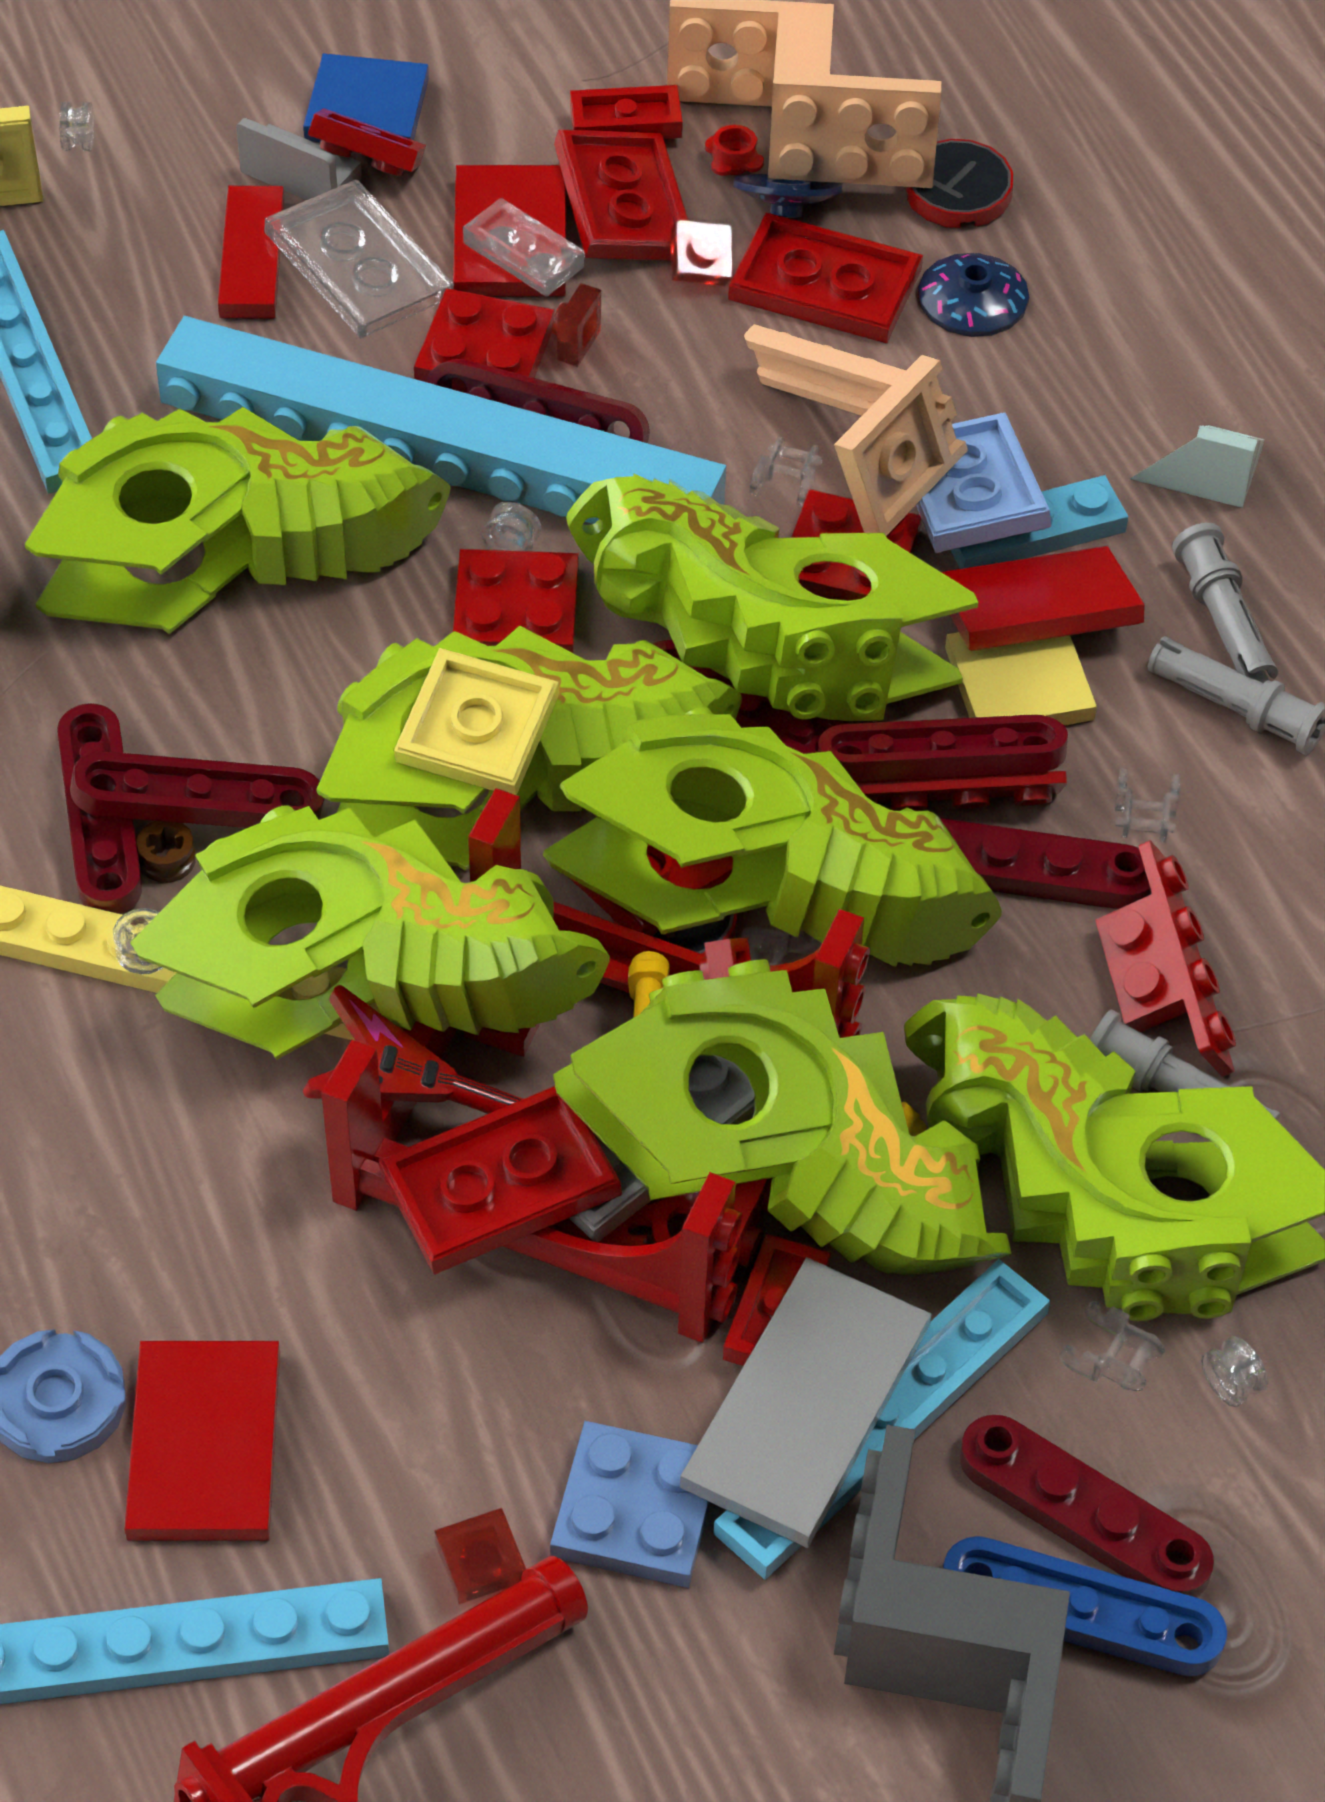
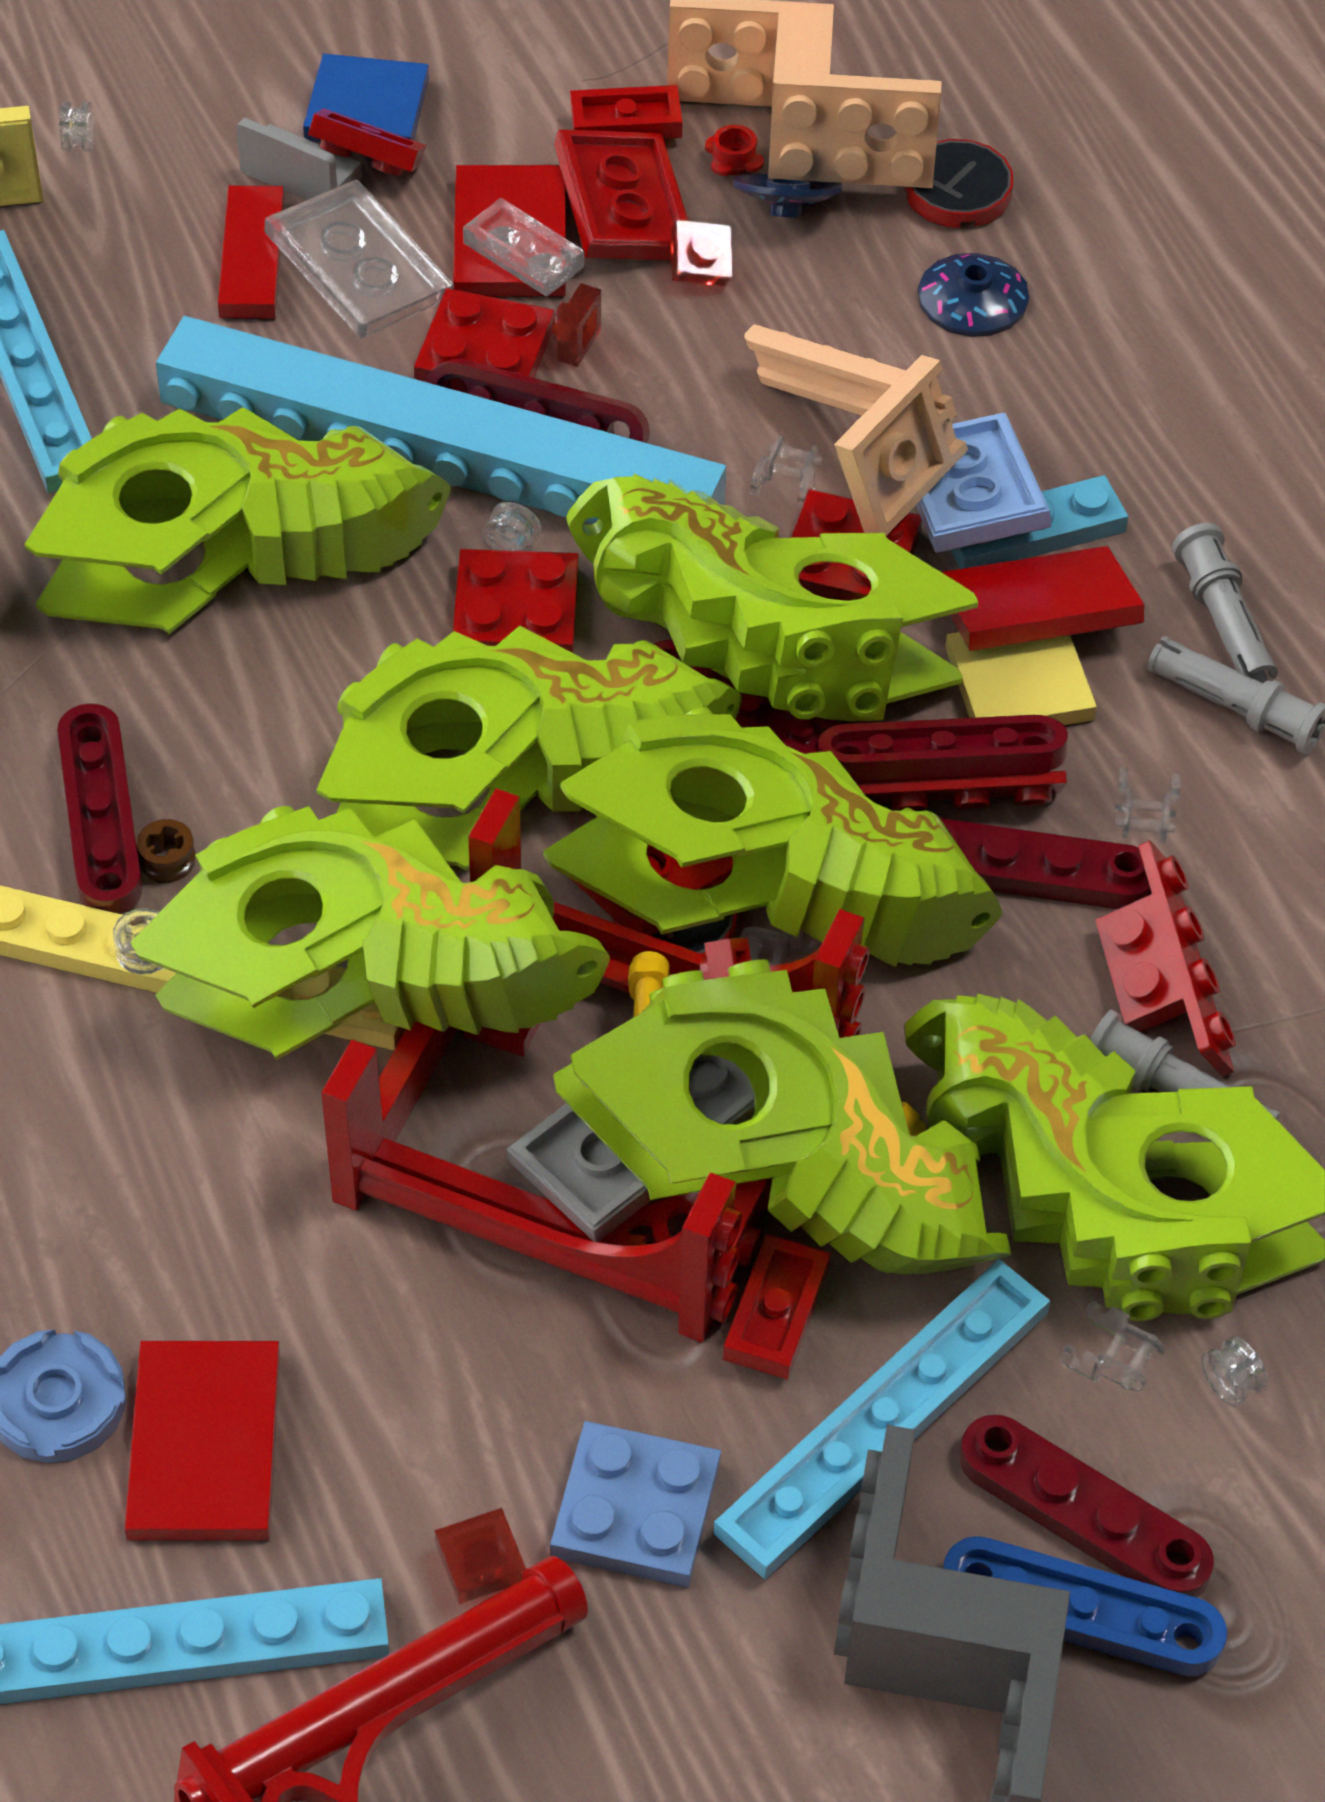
(188, 789): dark red plate -> none
(405, 1066): red piece -> none
(477, 722): light yellow tile -> none
(498, 1179): red tile -> none
(805, 1402): light grey tile -> none
(825, 277): red tile -> none
(1211, 466): light aqua slope -> none

